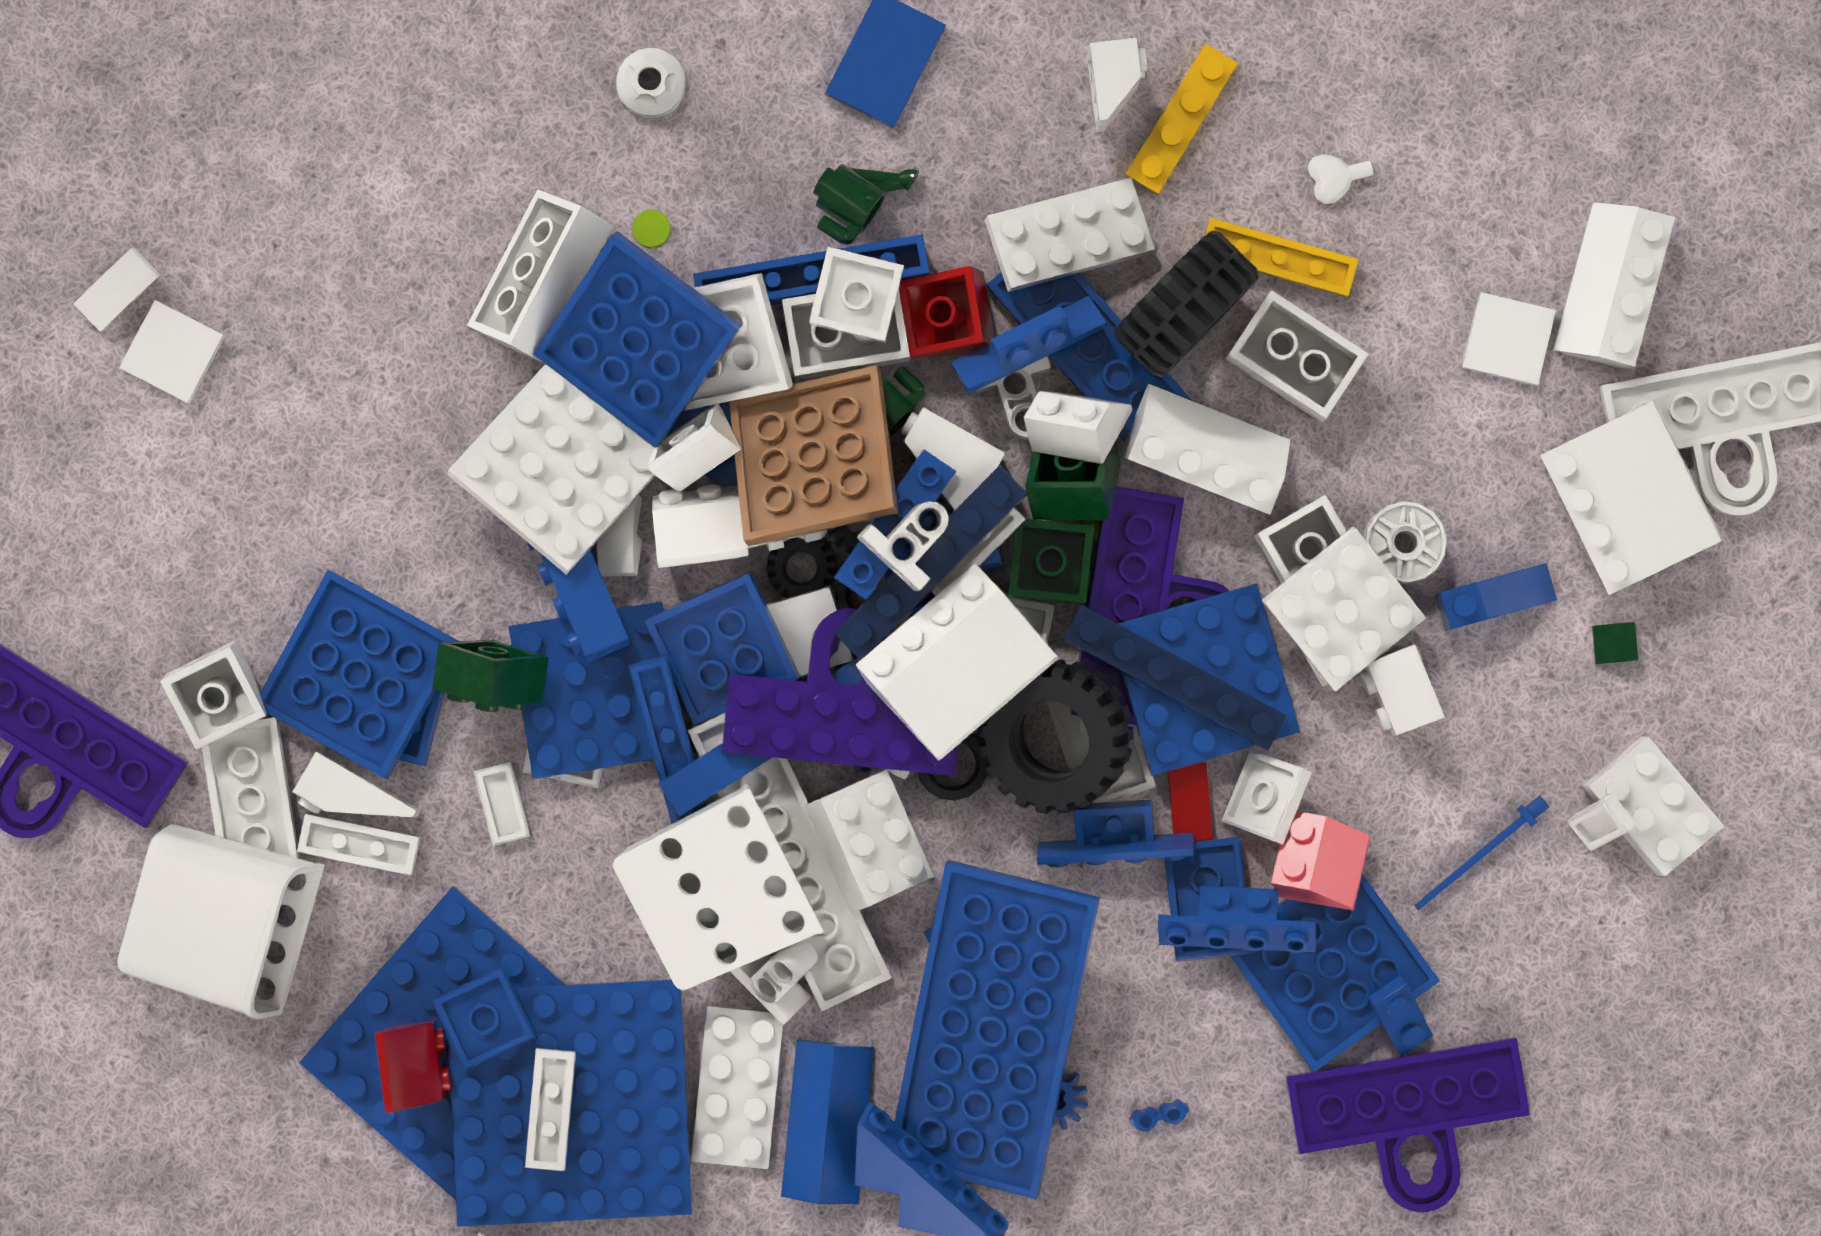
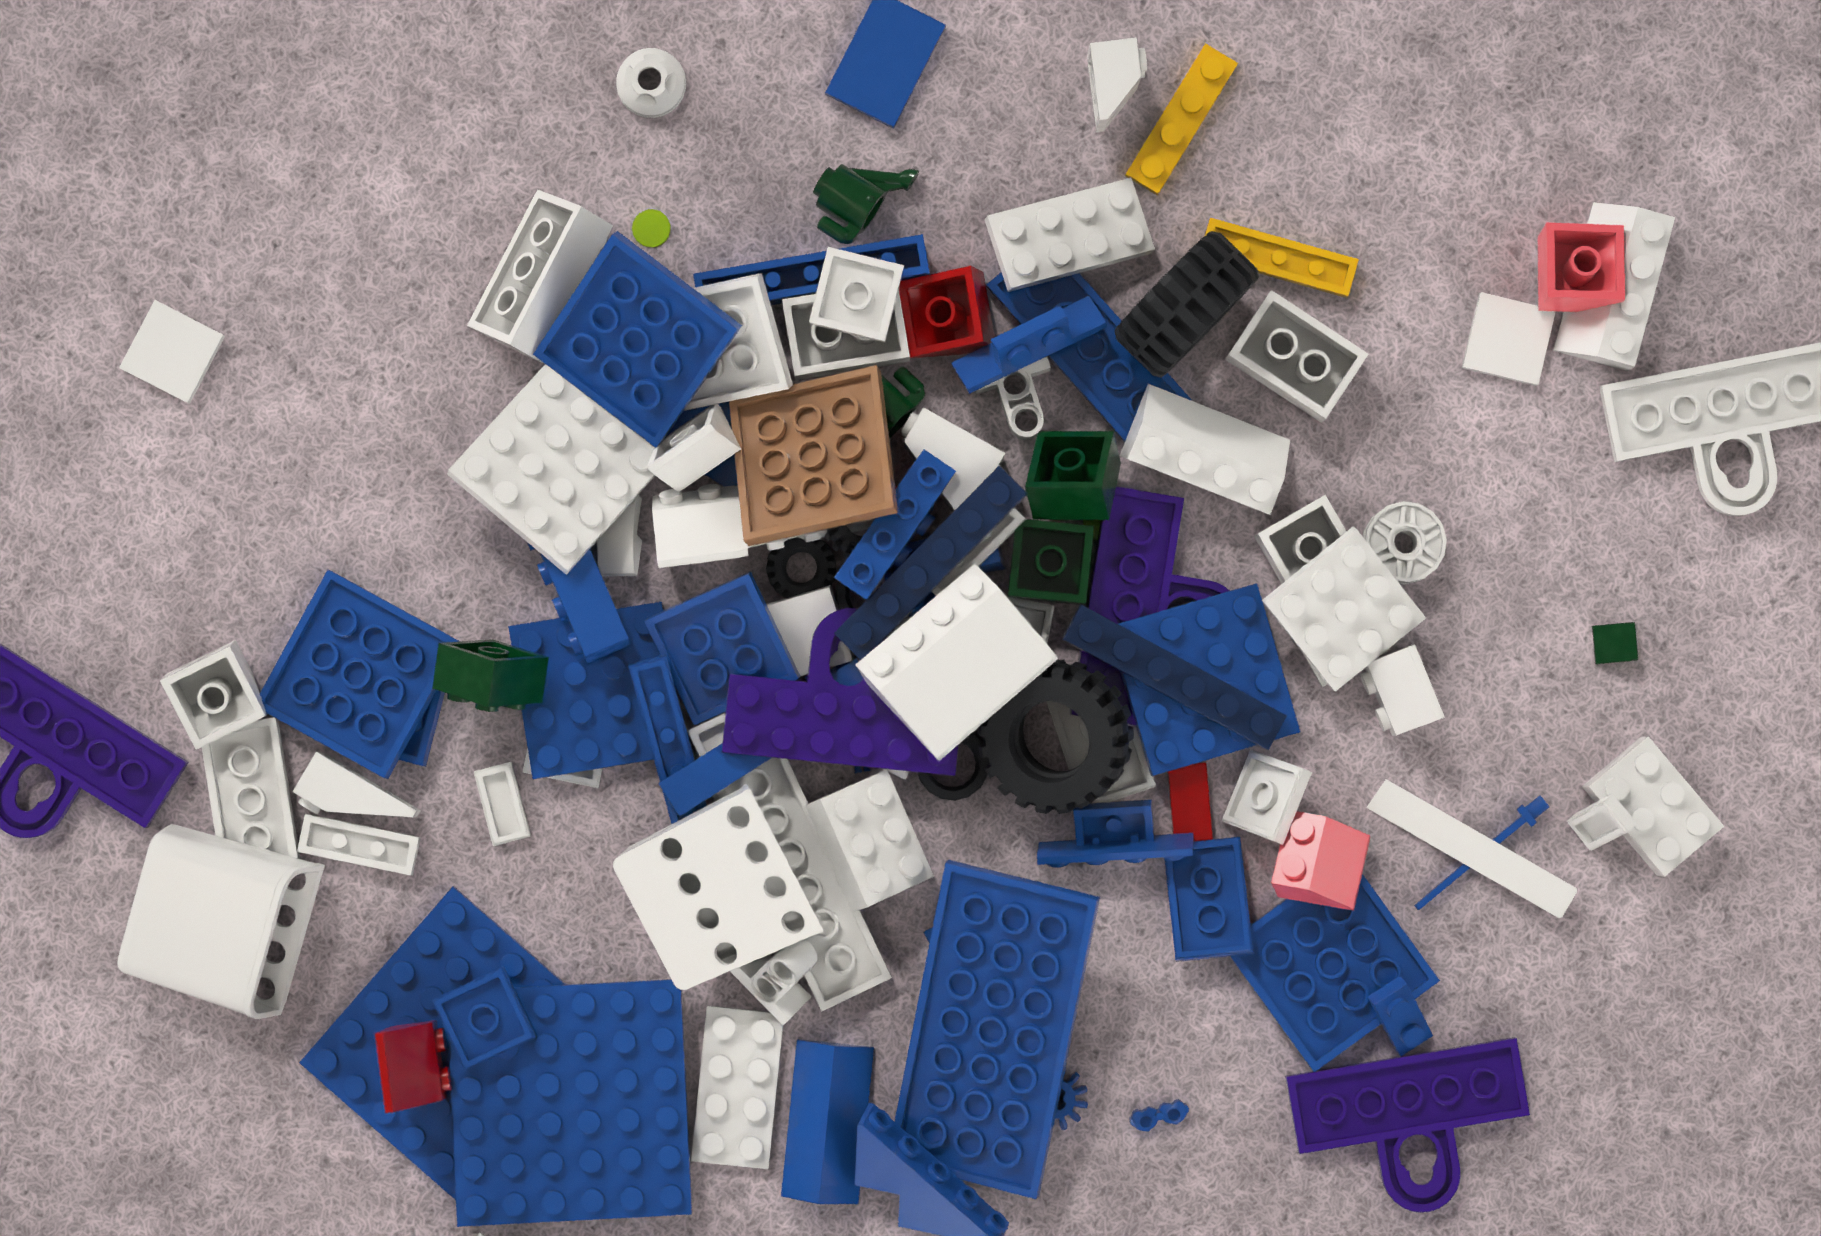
(116, 289): white slope -> none
(550, 1109): white plate -> none
(918, 538): white tile -> none
(1074, 425): white slope -> none
(1239, 921): blue bracket -> none
(1335, 176): white rock -> none
(1472, 848): none -> white sticker
(1495, 597): blue slope -> none
(1580, 266): none -> coral slope
(1631, 497): white slope -> none

